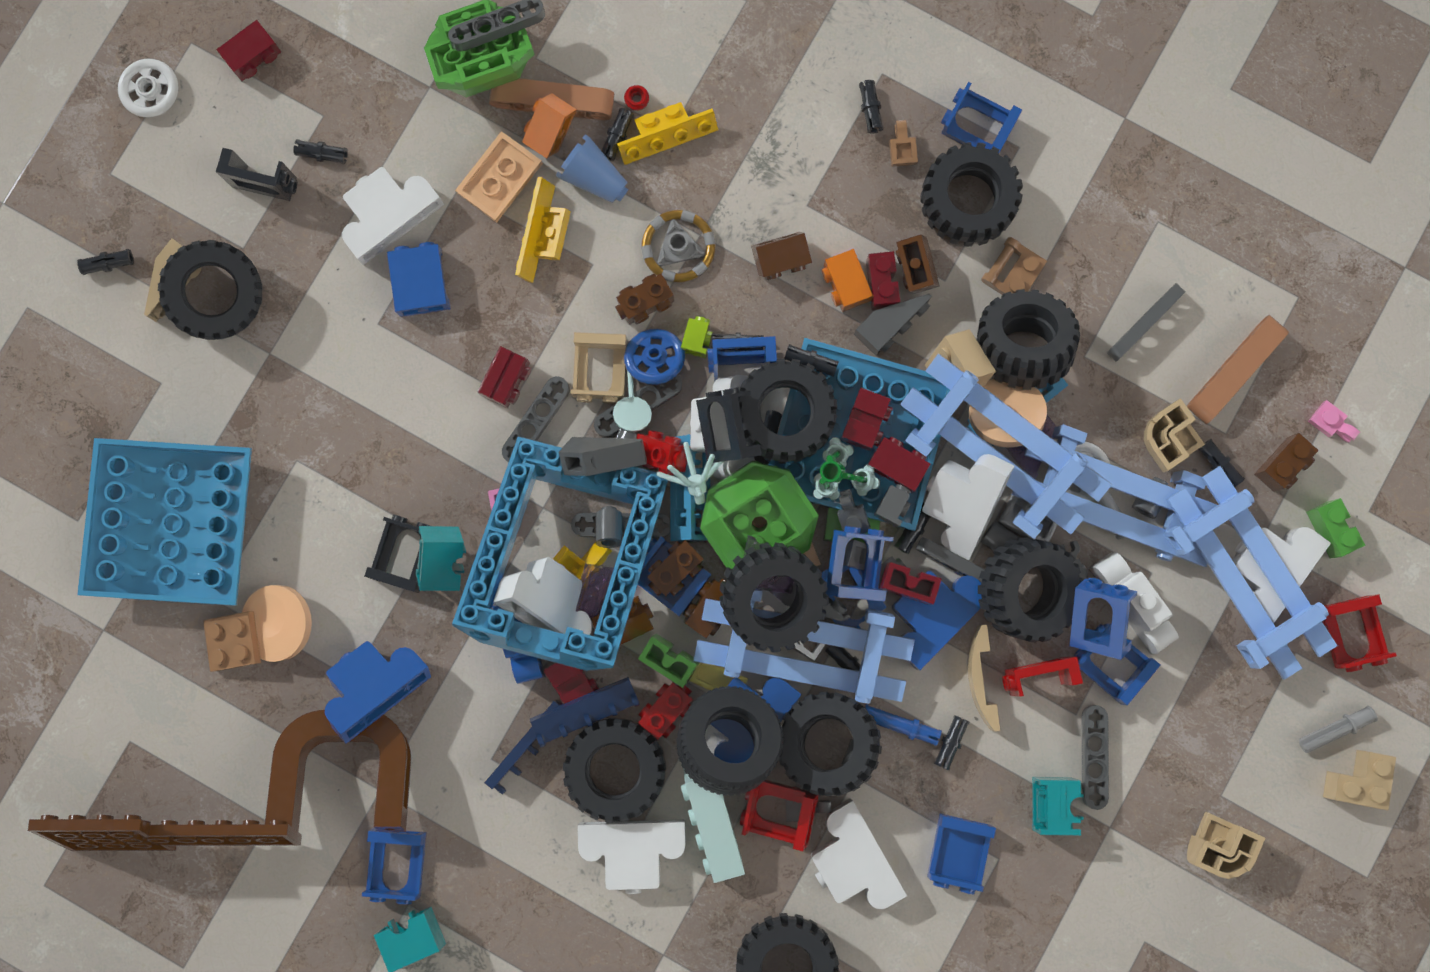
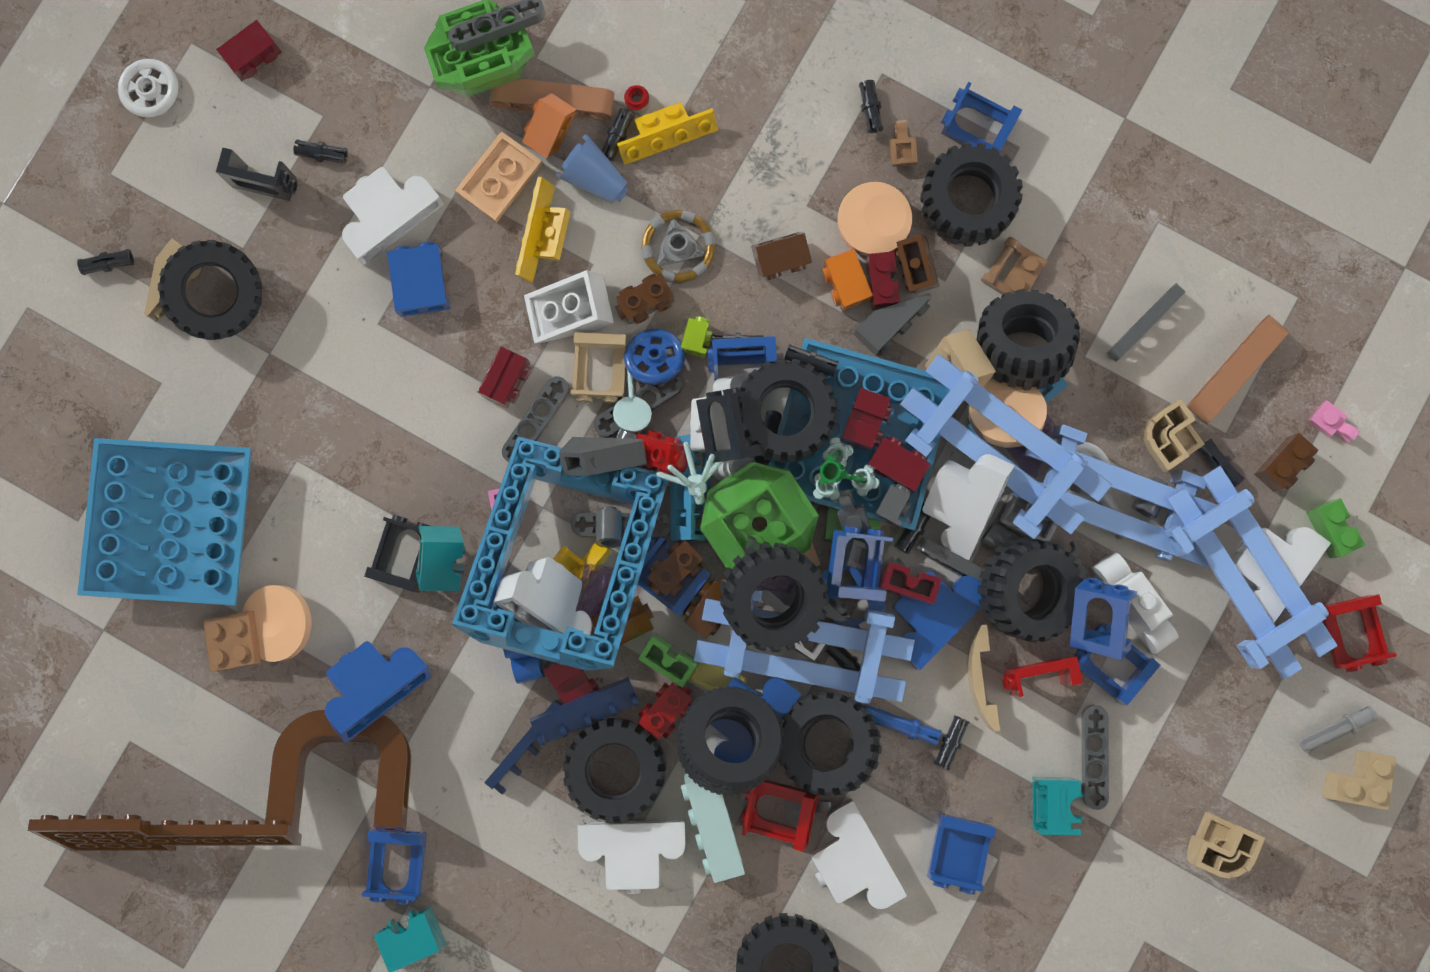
(569, 307): none -> white slope
(874, 218): none -> light nougat piece

